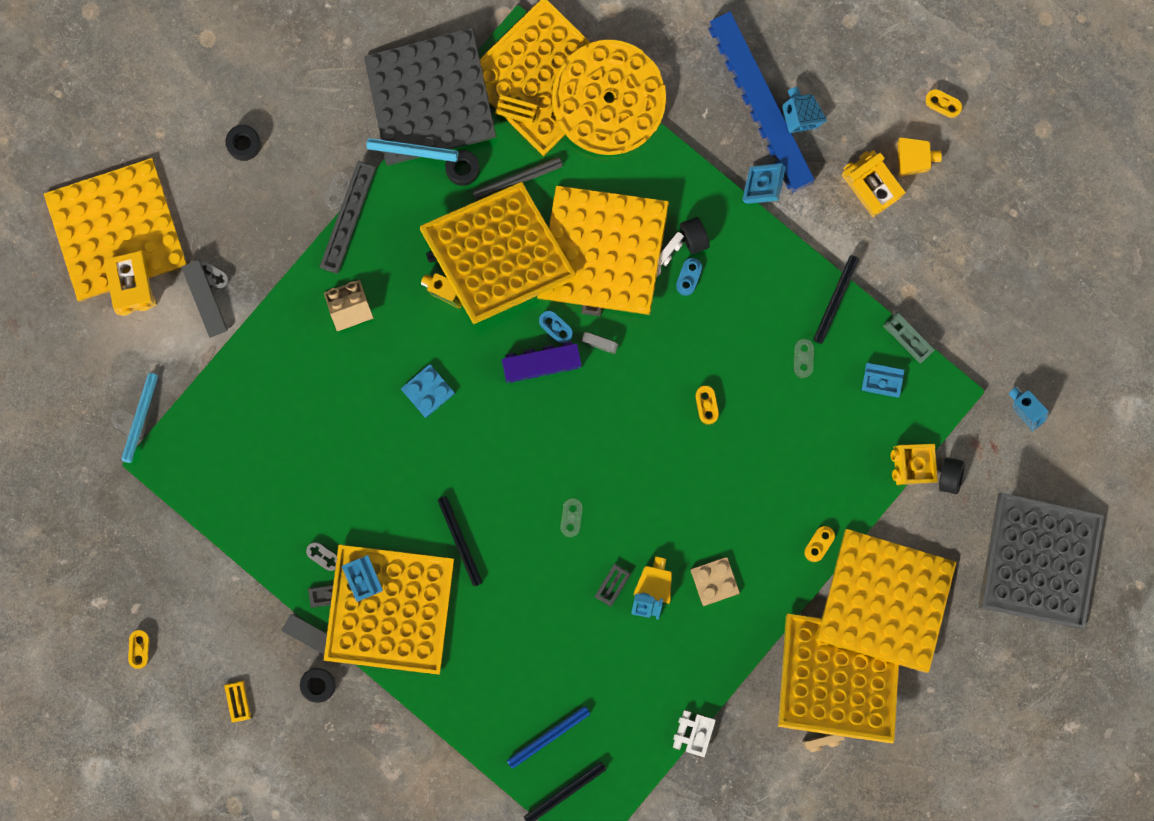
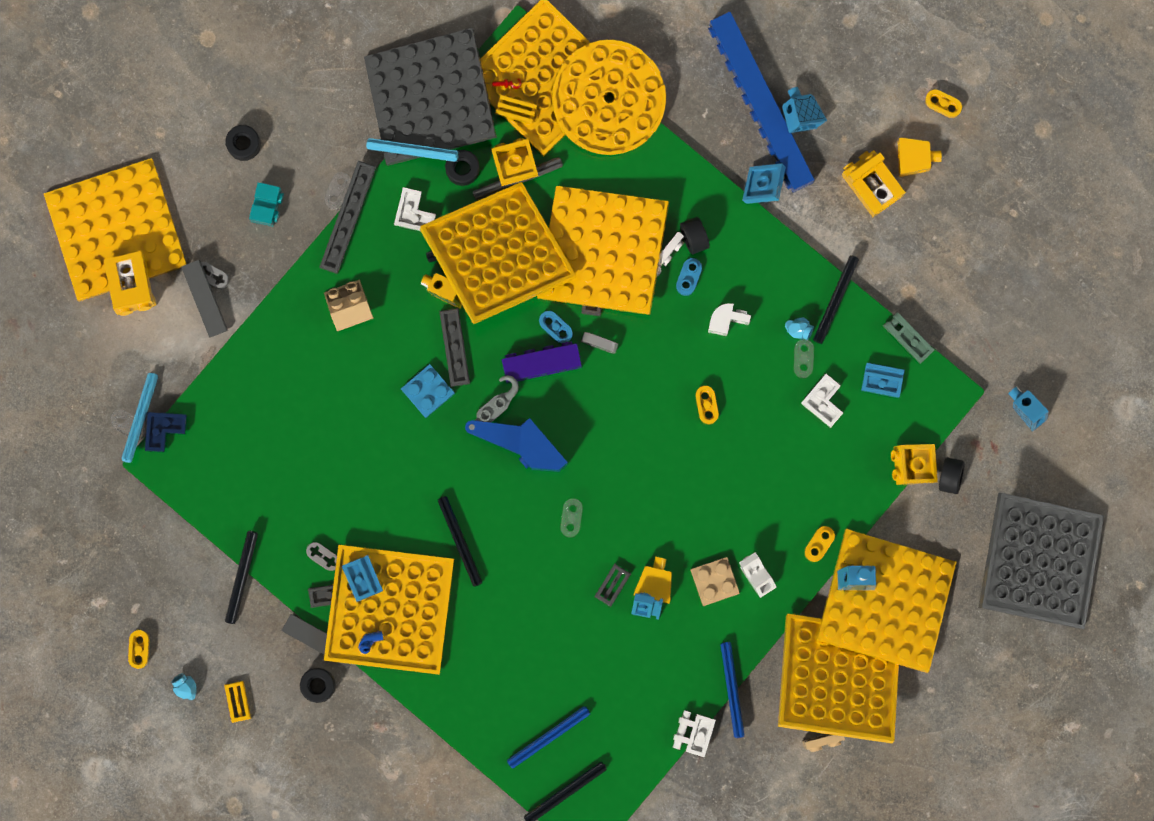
(159, 425): none -> dark blue plate
(184, 686): none -> medium azure rock
(241, 577): none -> black axle
(266, 204): none -> teal brick
(368, 640): none -> blue arm
(408, 213): none -> white plate
(454, 347): none -> dark grey tile
(506, 83): none -> red hand
(514, 161): none -> yellow plate
(524, 440): none -> blue slope
(723, 316): none -> white brick
(732, 690): none -> blue axle
(757, 575): none -> white brick
(799, 328): none -> medium azure rock
(819, 403): none -> white plate
(857, 578): none -> dark azure torso

